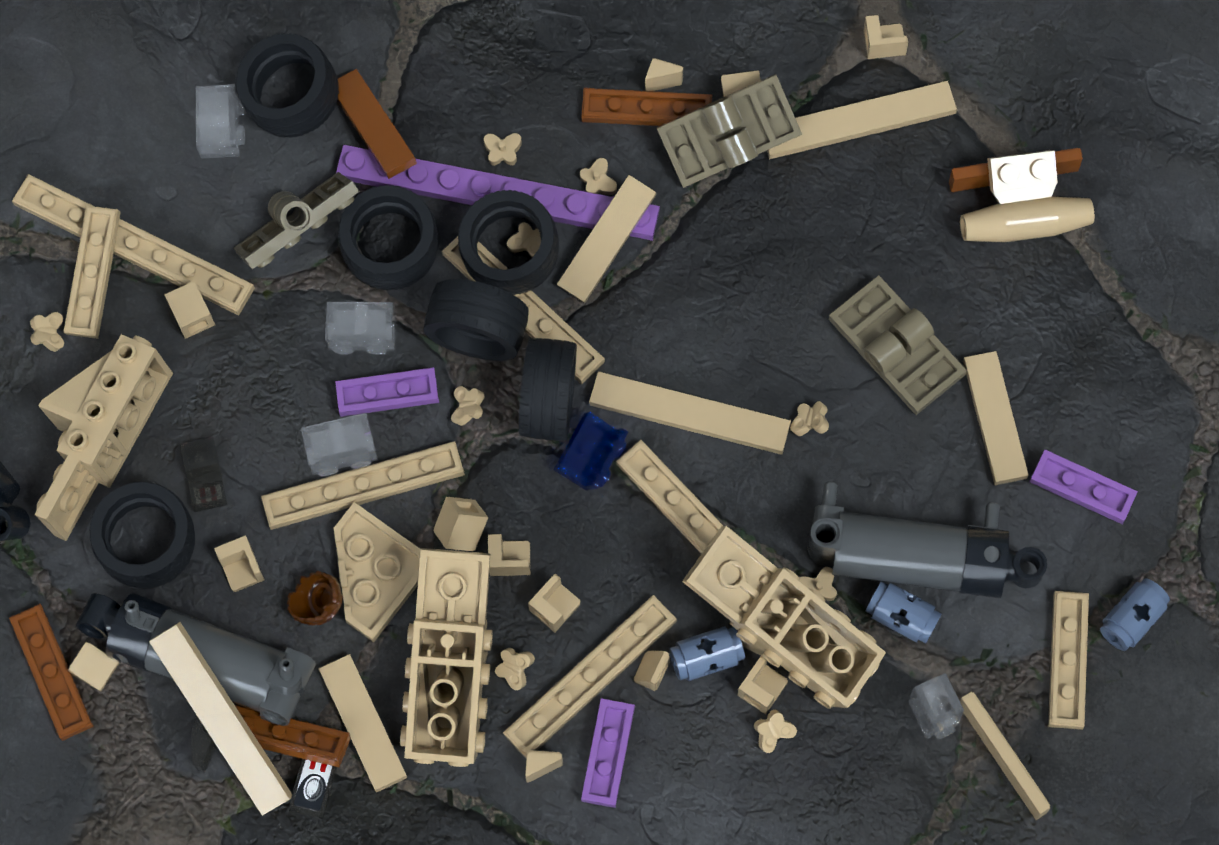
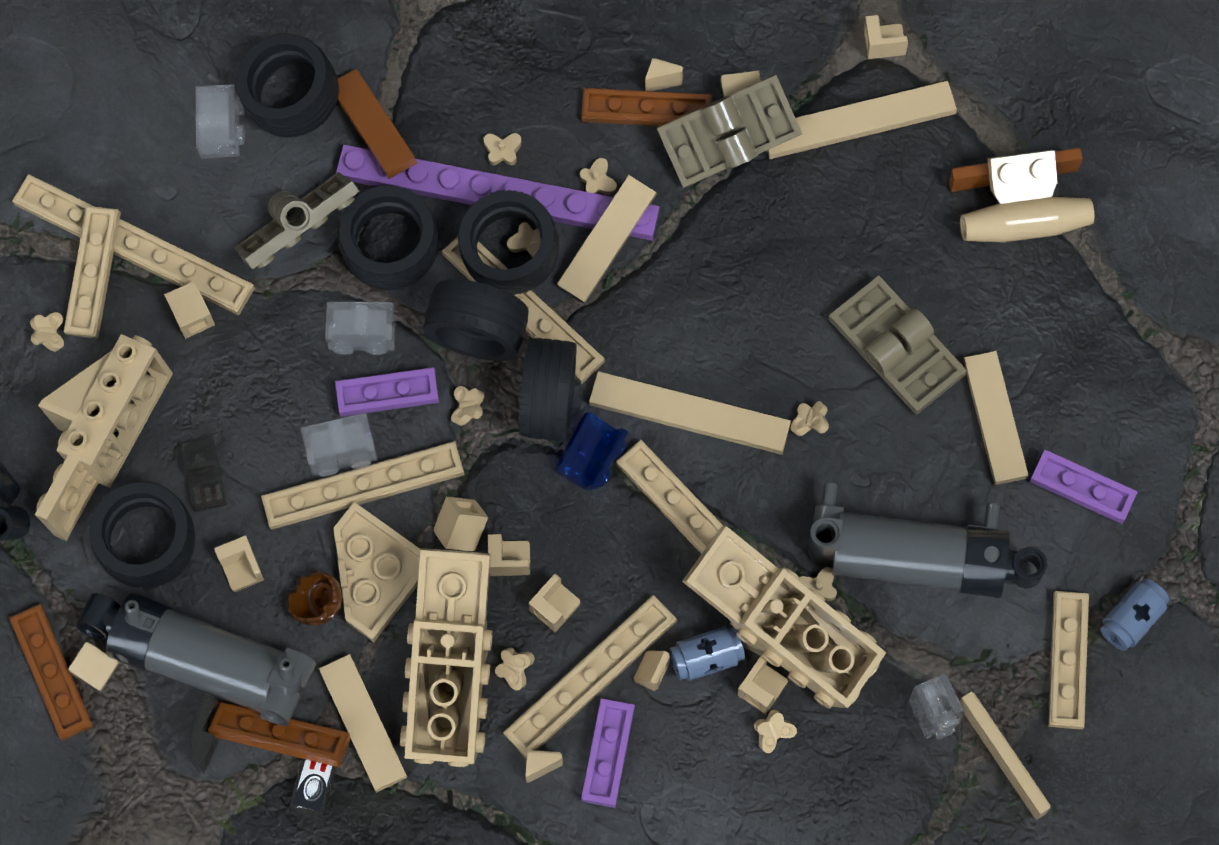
(221, 718): tan tile -> none
(886, 609): sand blue piece -> none

